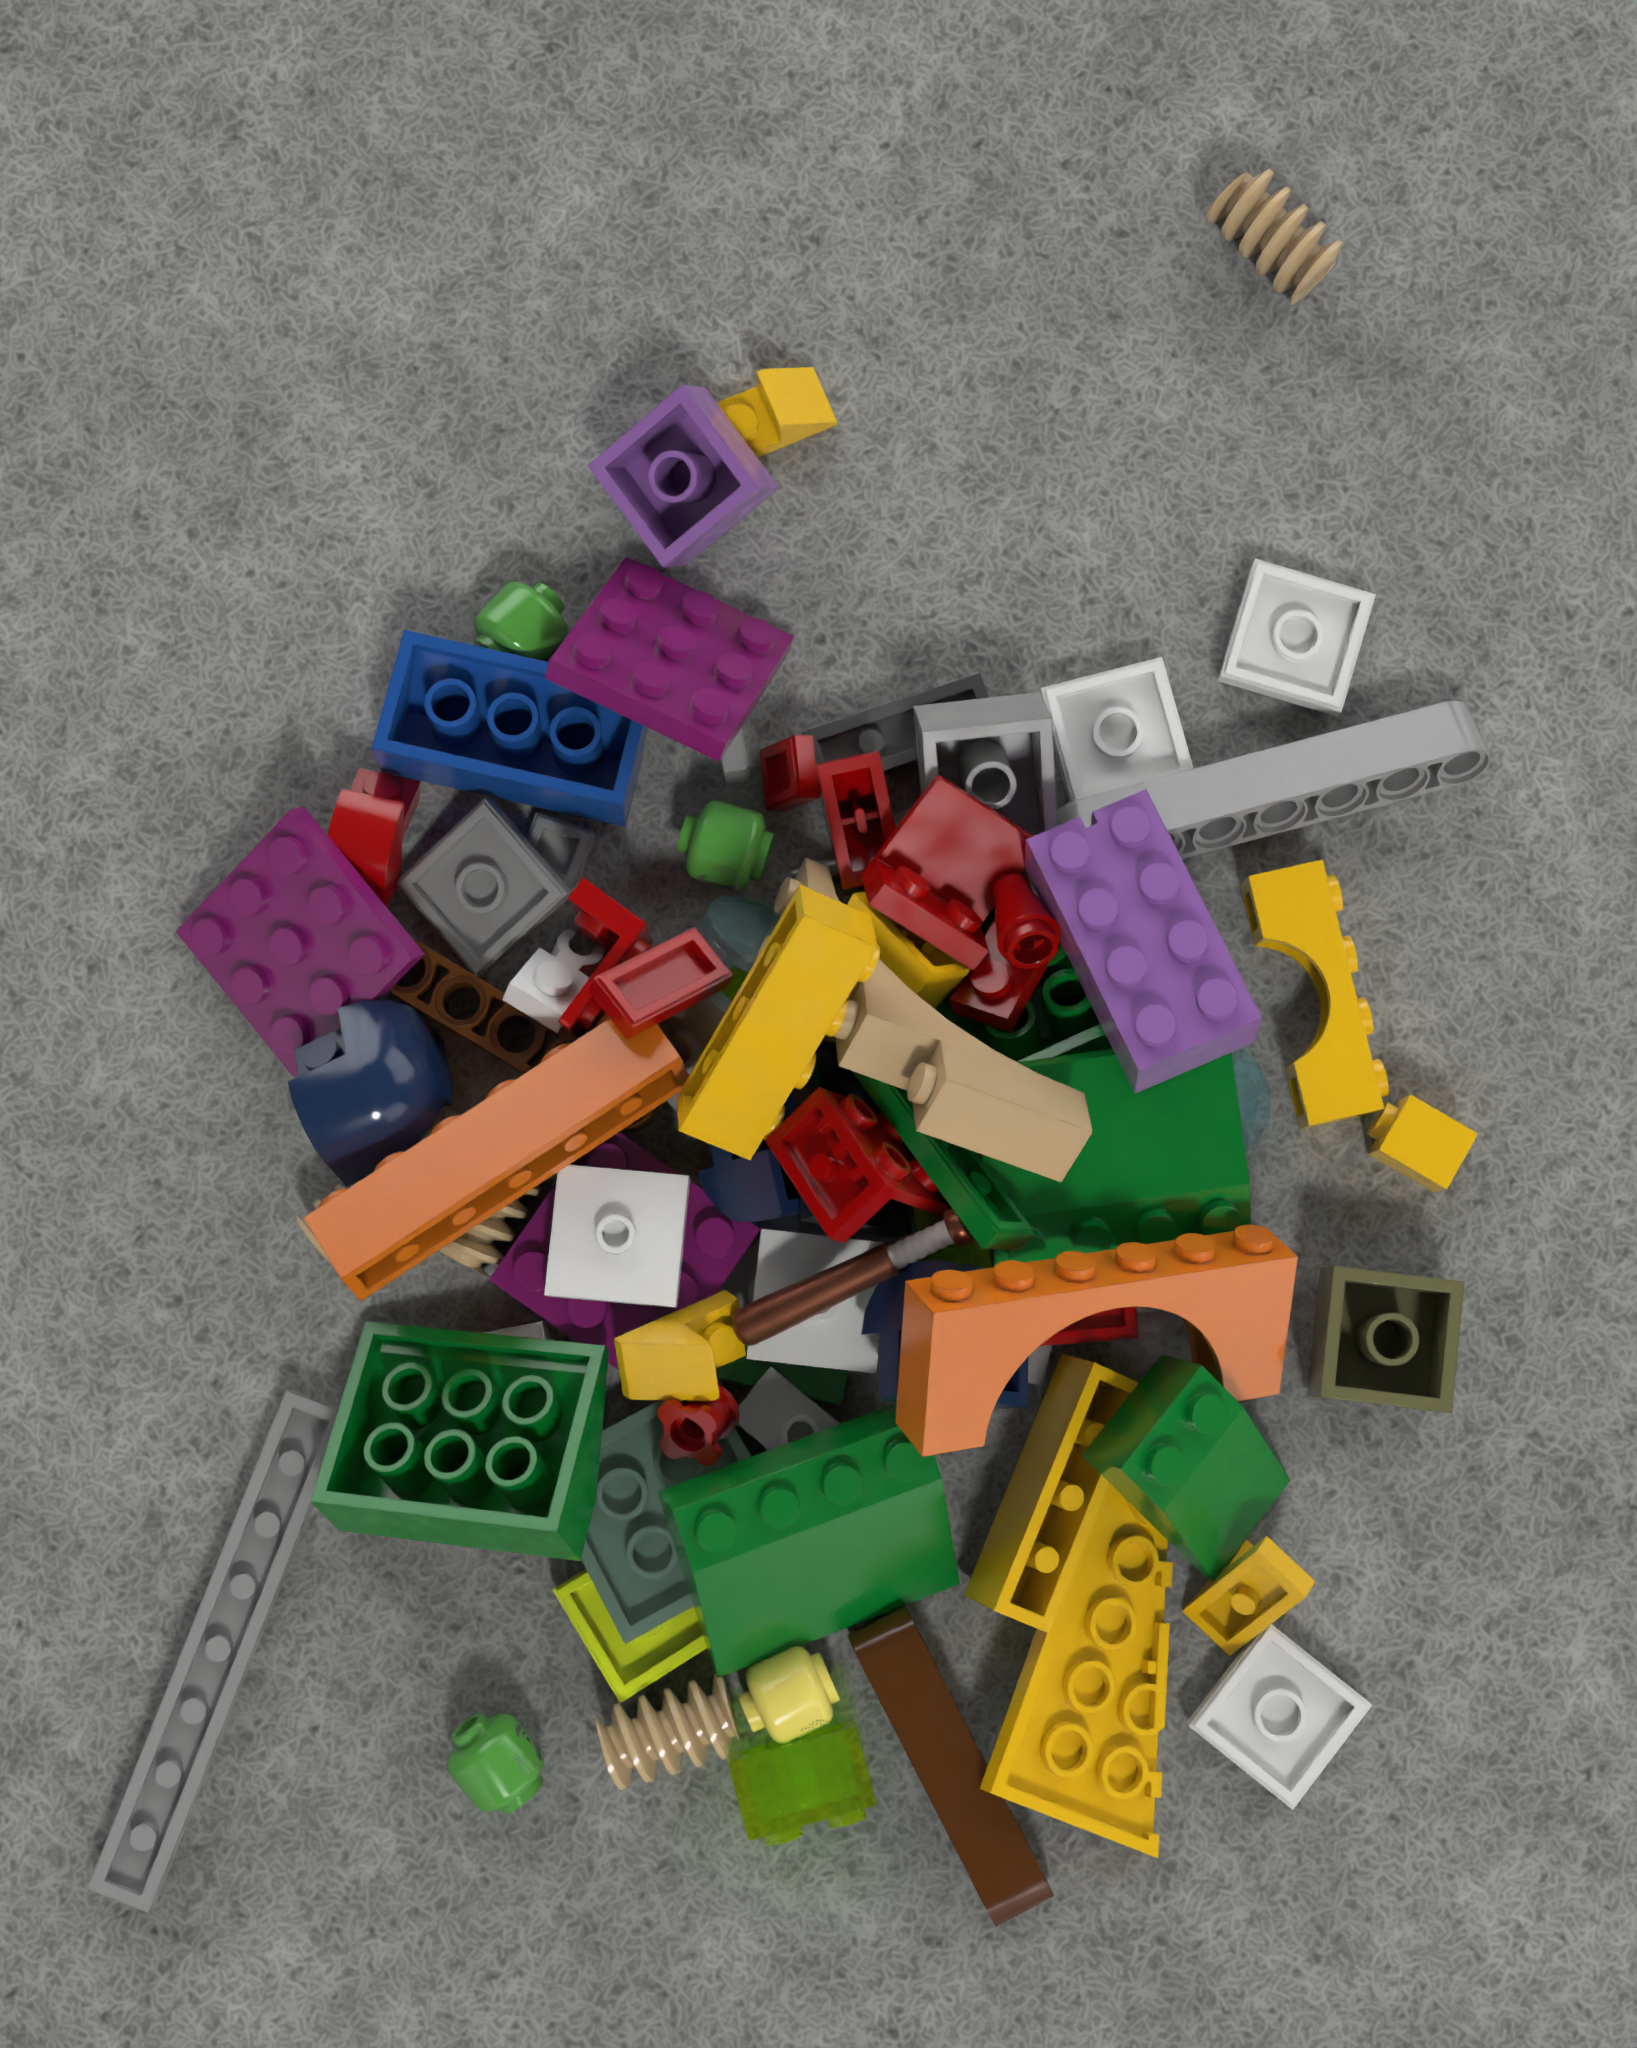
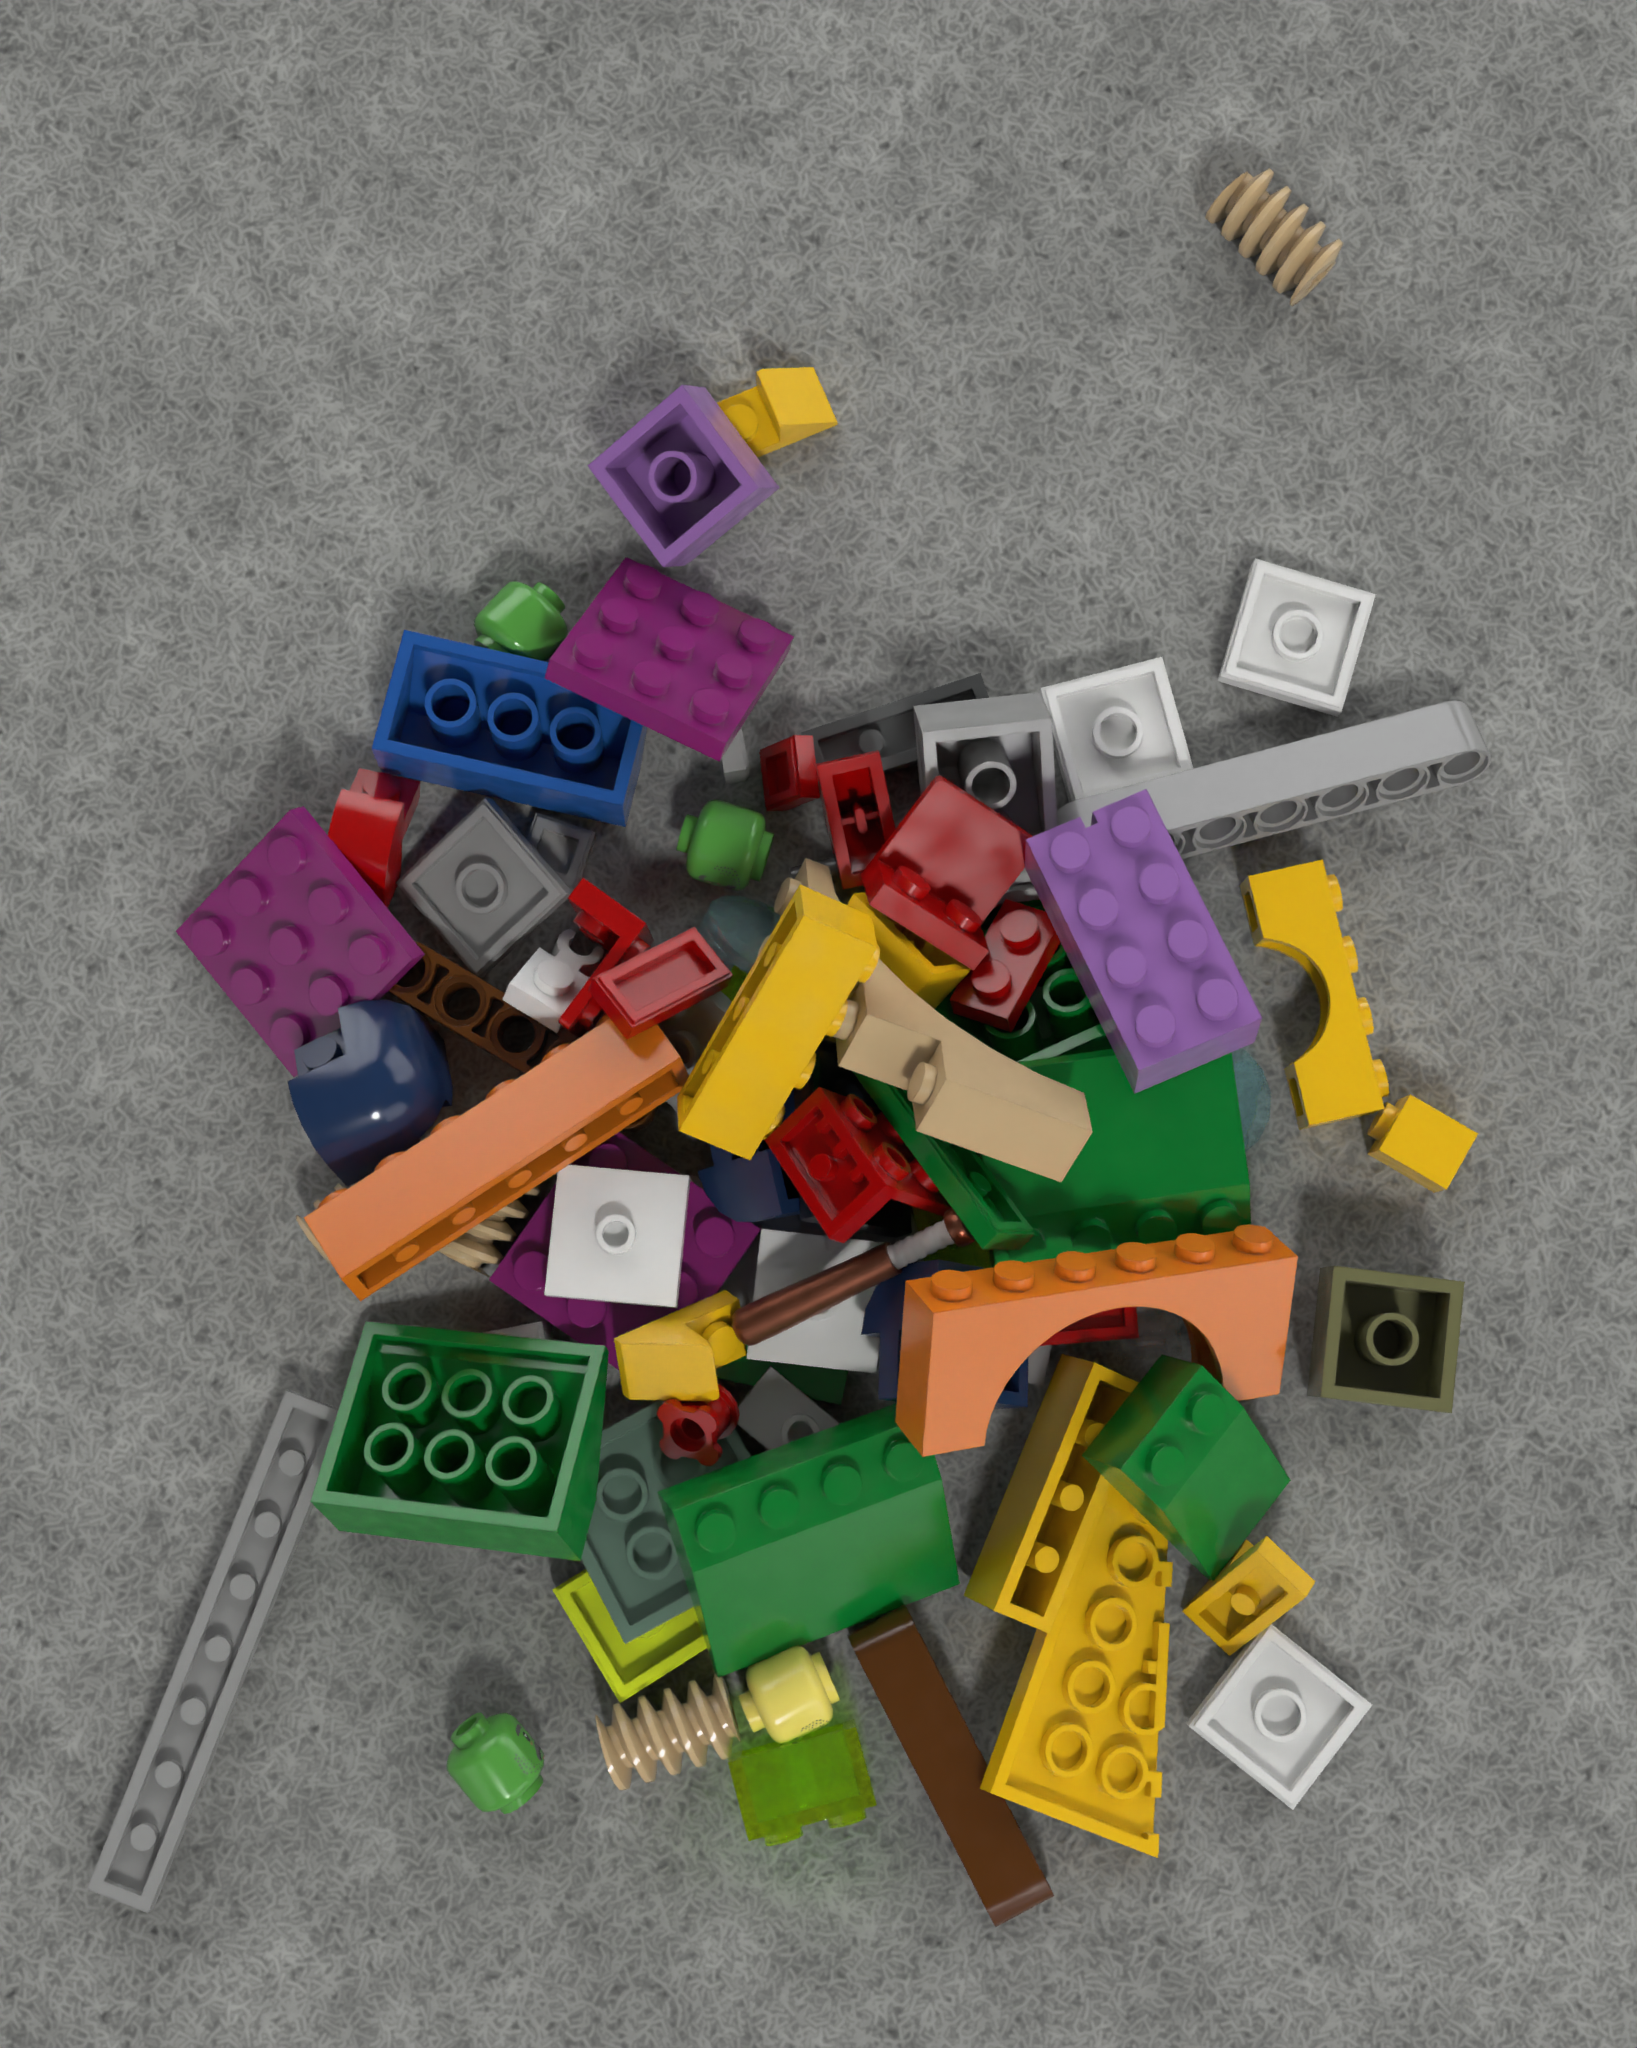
(1024, 926): red cone -> none

